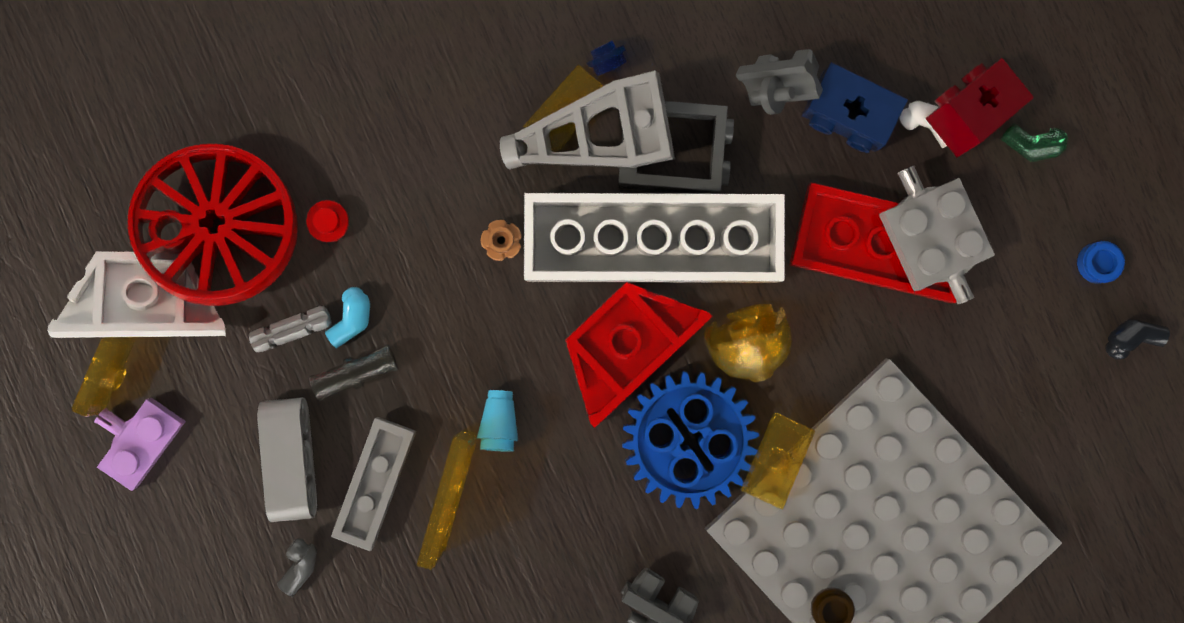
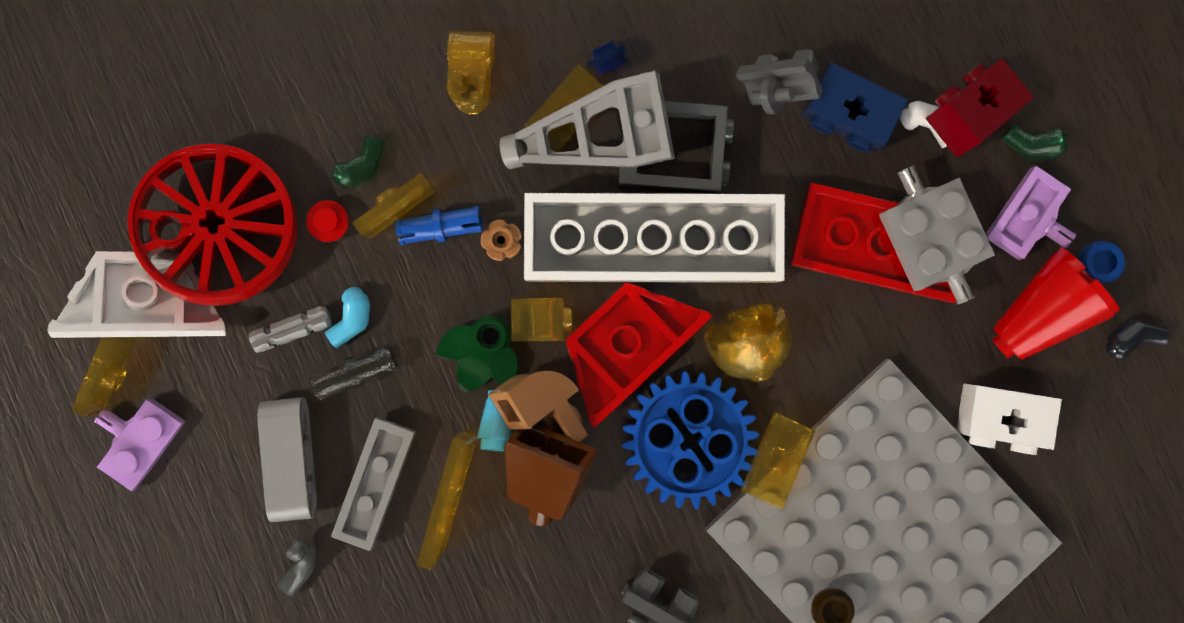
(361, 168): none -> clear green arm
(393, 204): none -> clear yellow plate
(439, 225): none -> blue pin
(470, 62): none -> clear yellow piece
(476, 357): none -> dark green plate
(538, 398): none -> medium nougat brick
(540, 319): none -> clear yellow brick
(546, 472): none -> reddish brown torso
(1031, 215): none -> lavender plate
(1032, 415): none -> white brick
(1053, 308): none -> red cone

